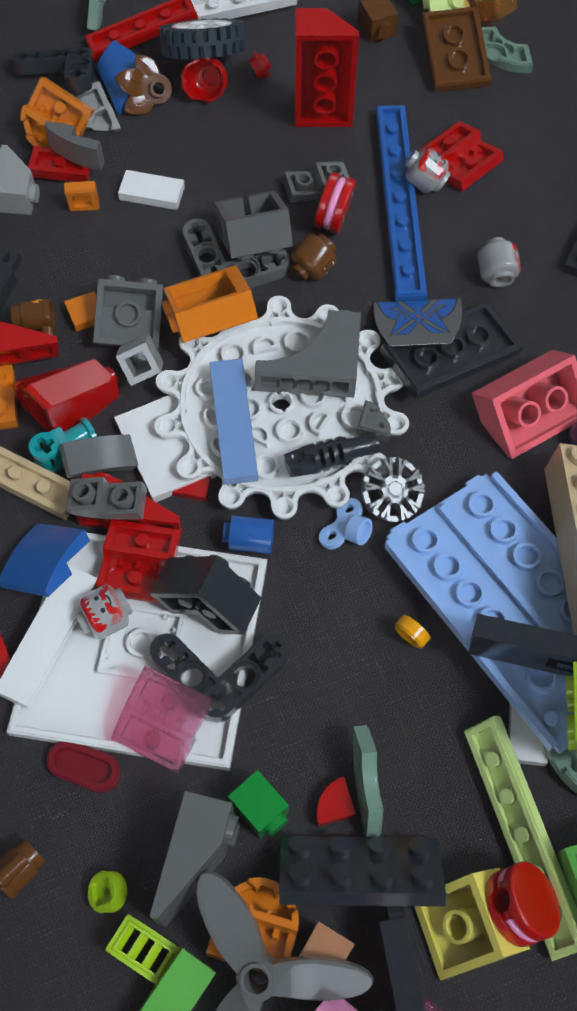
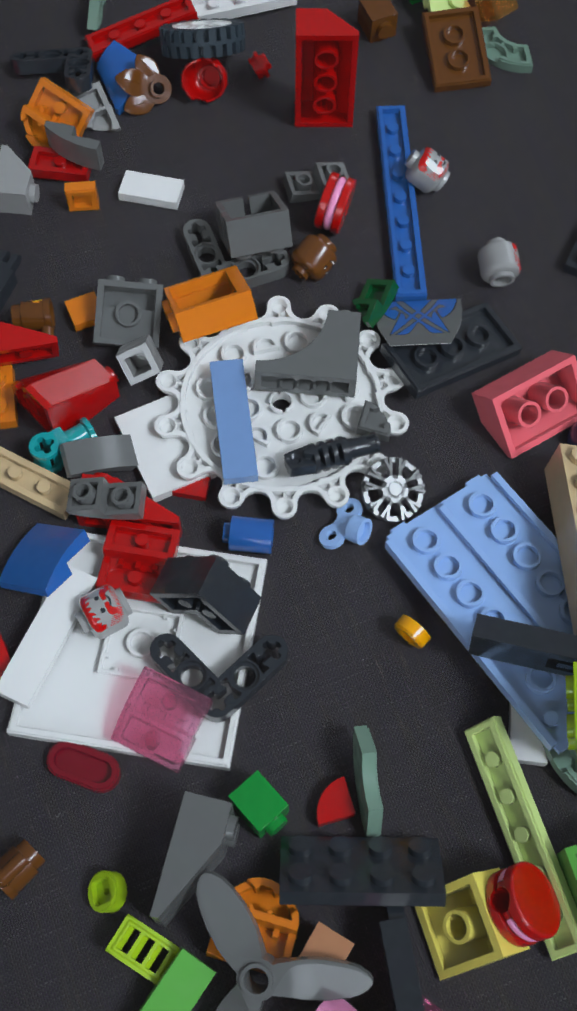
(375, 299): none -> dark green slope
(466, 154): red slope -> none

